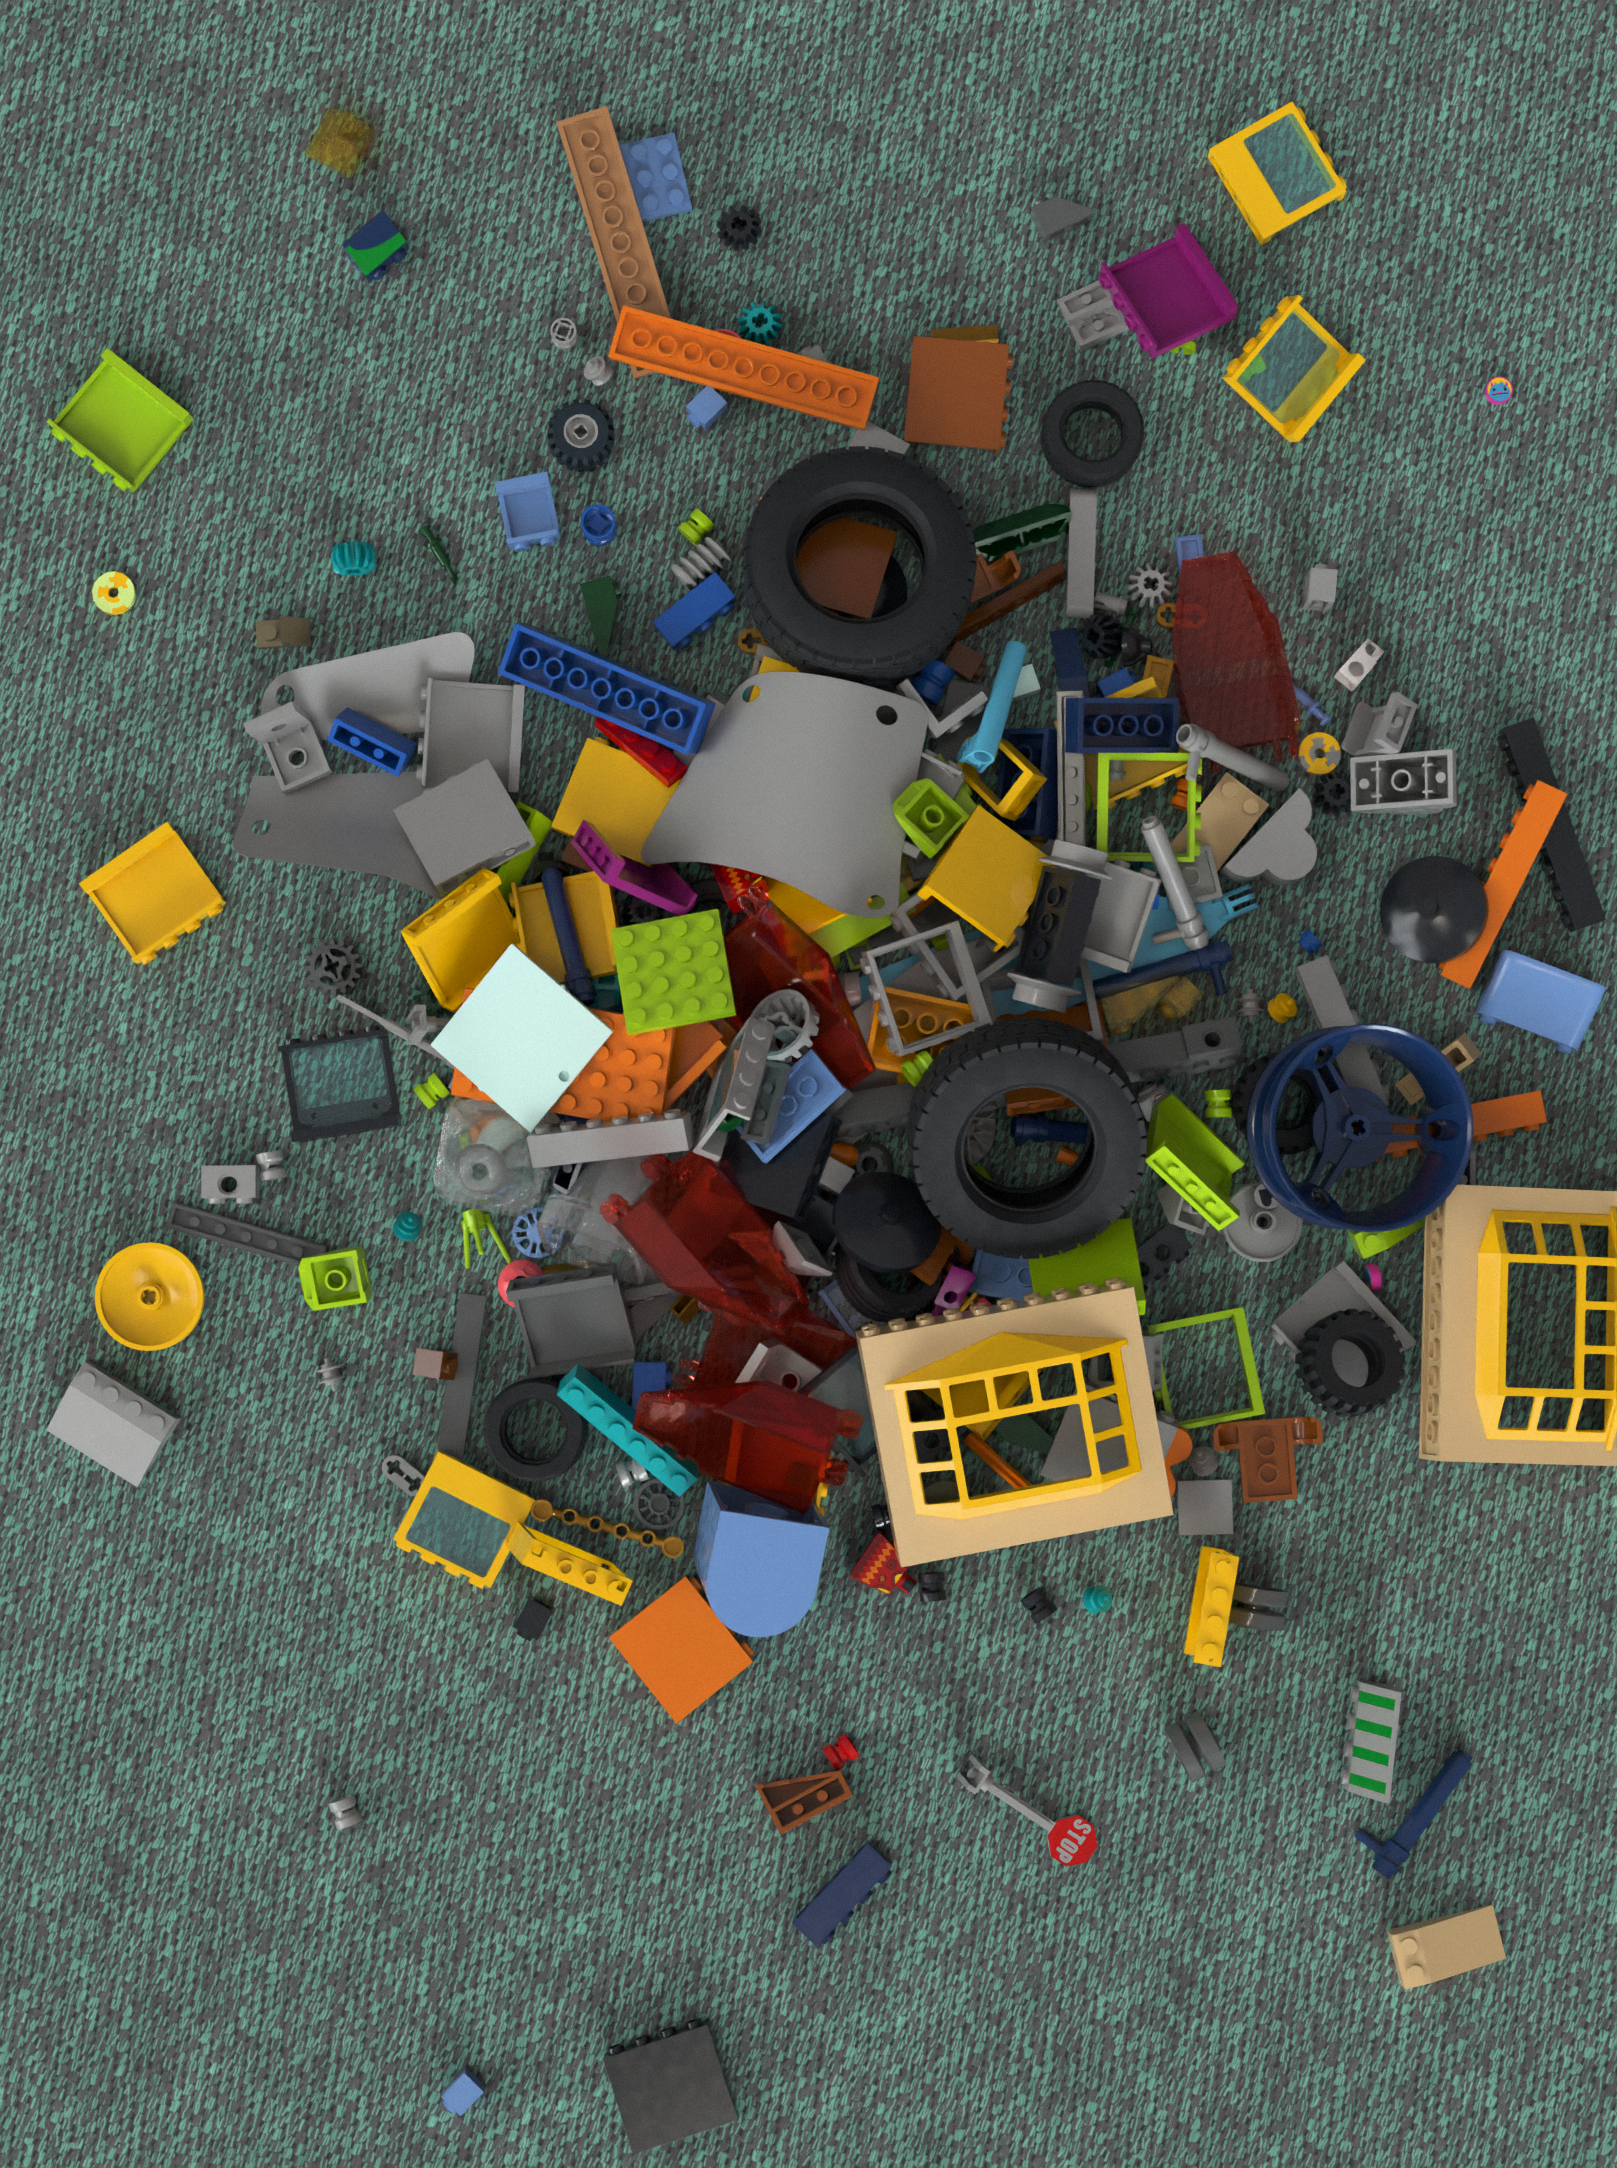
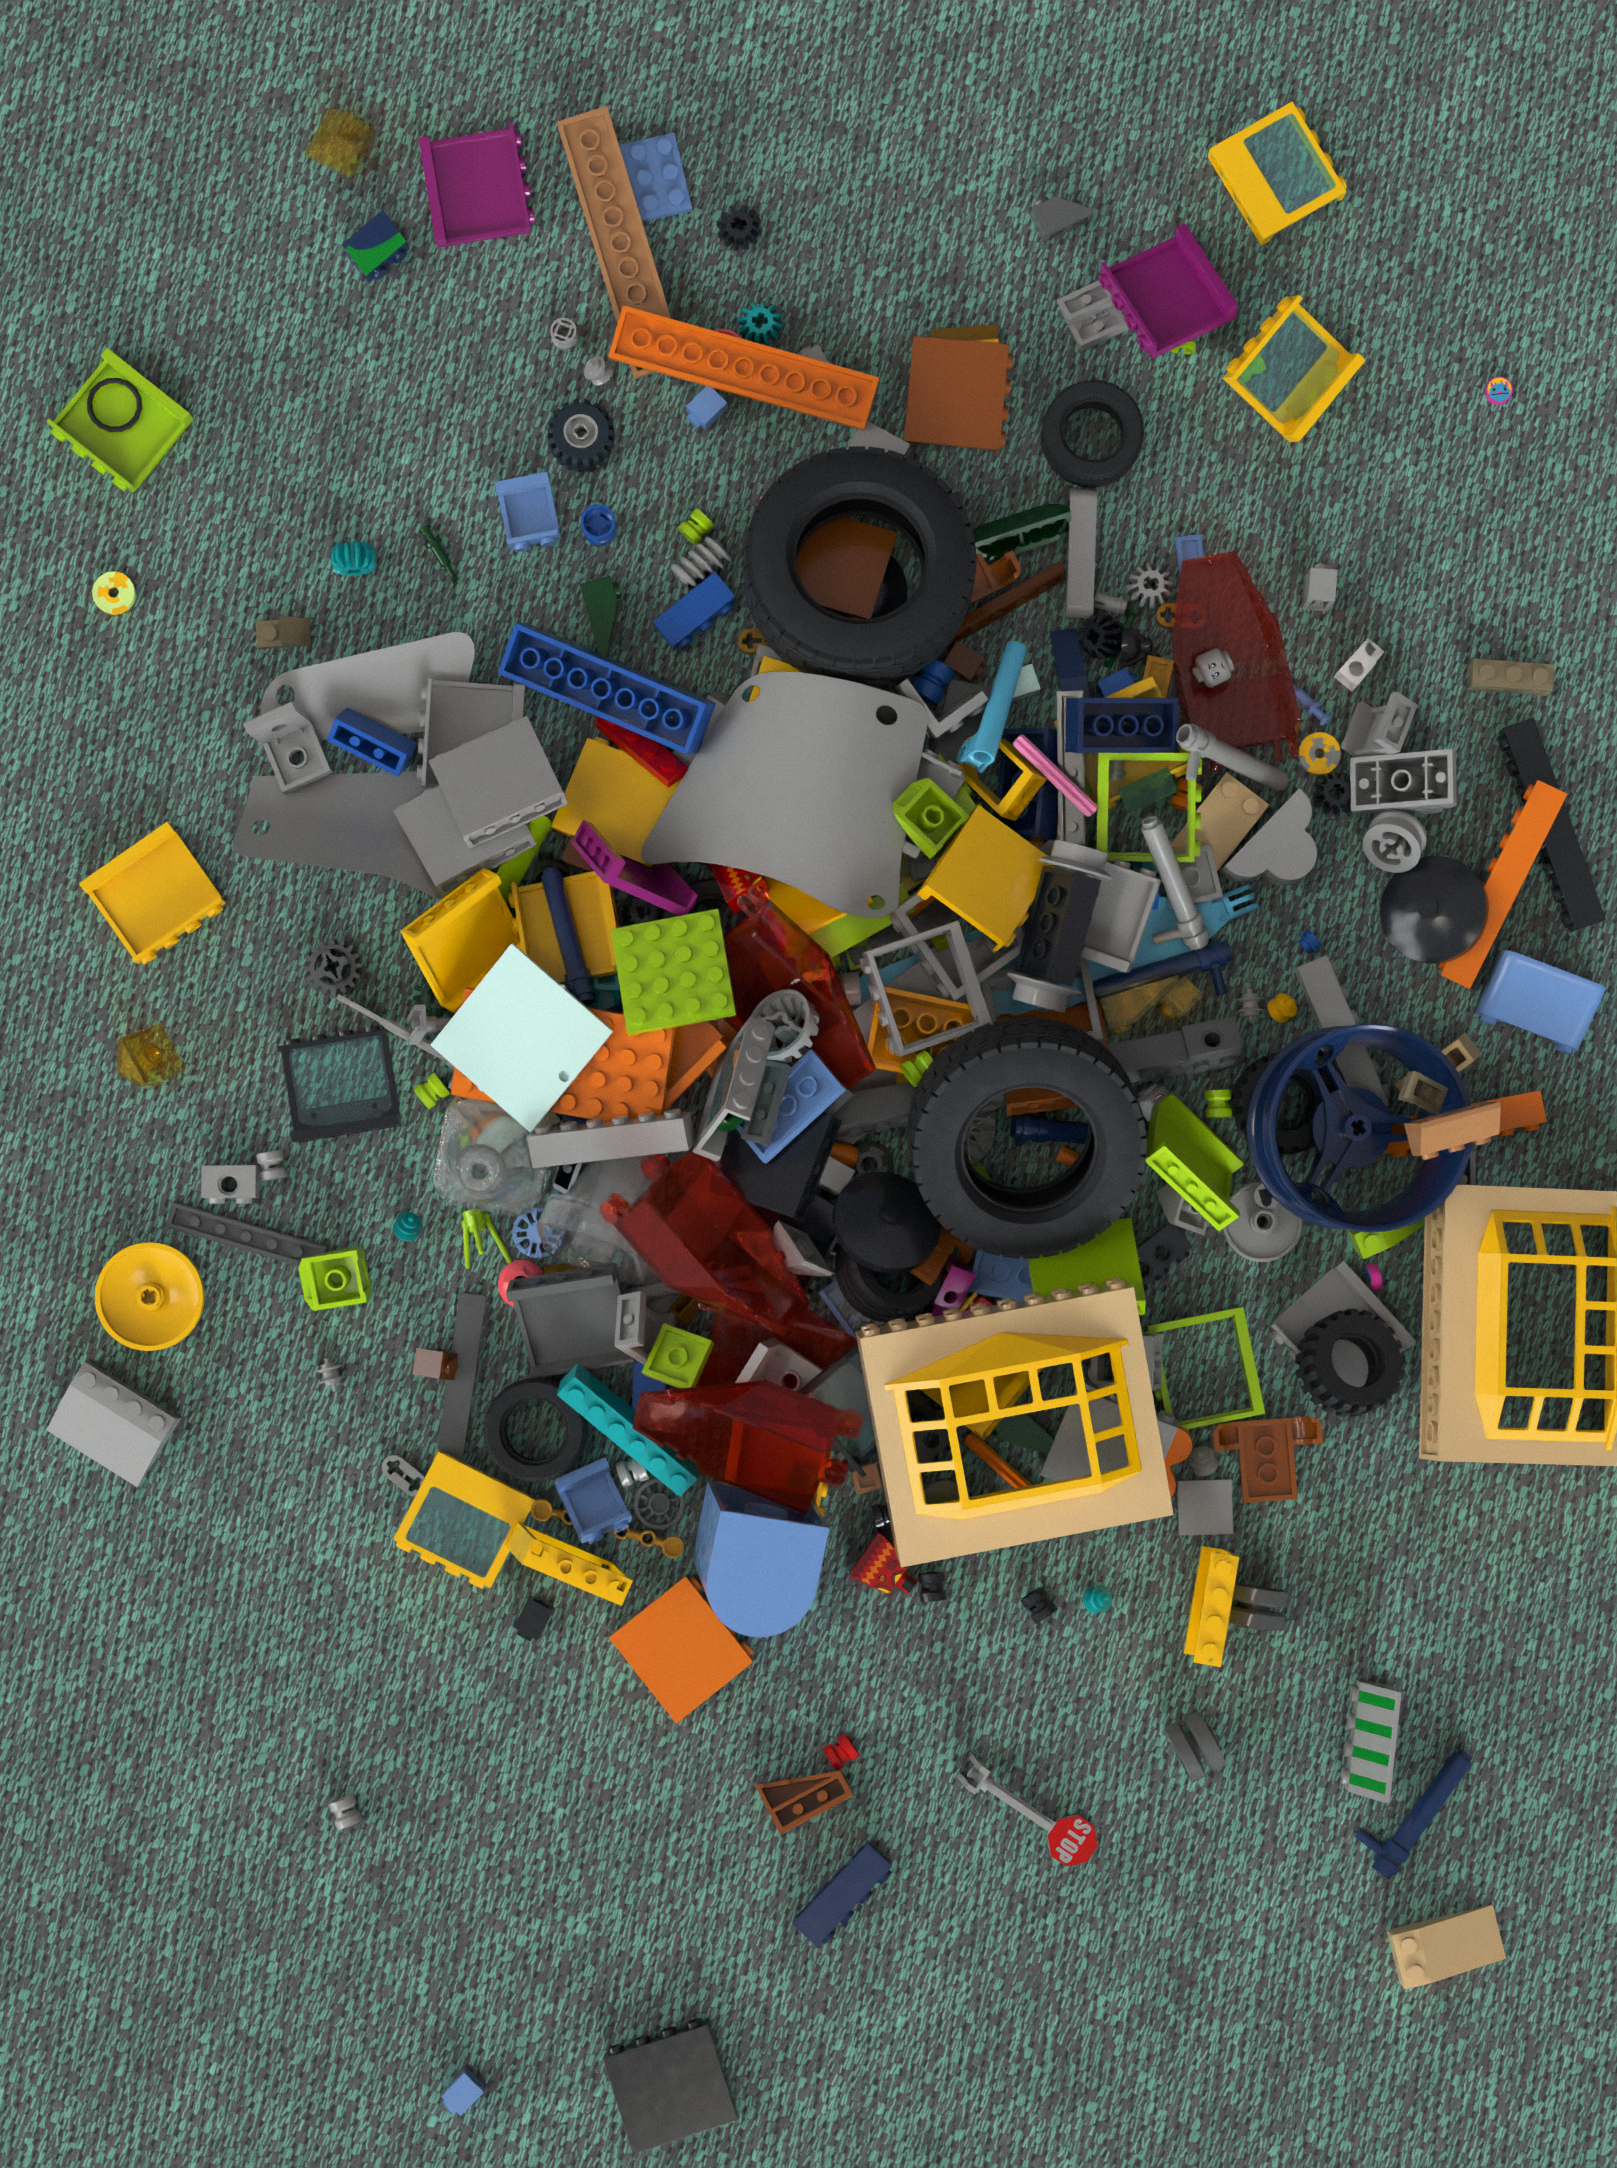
(118, 428): none -> black piece
(148, 1057): none -> clear yellow slope
(476, 187): none -> magenta panel
(498, 782): none -> light grey panel
(593, 1501): none -> medium blue panel
(638, 1325): none -> light grey panel
(677, 1357): none -> lime plate
(868, 1483): none -> medium nougat tile
(1055, 775): none -> bright pink axle
(1147, 790): none -> clear green tile
(1213, 667): none -> light grey head
(1385, 831): none -> light grey wheel
(1423, 1092): none -> dark tan slope
(1453, 1129): none -> medium nougat slope
(1510, 677): none -> dark tan brick

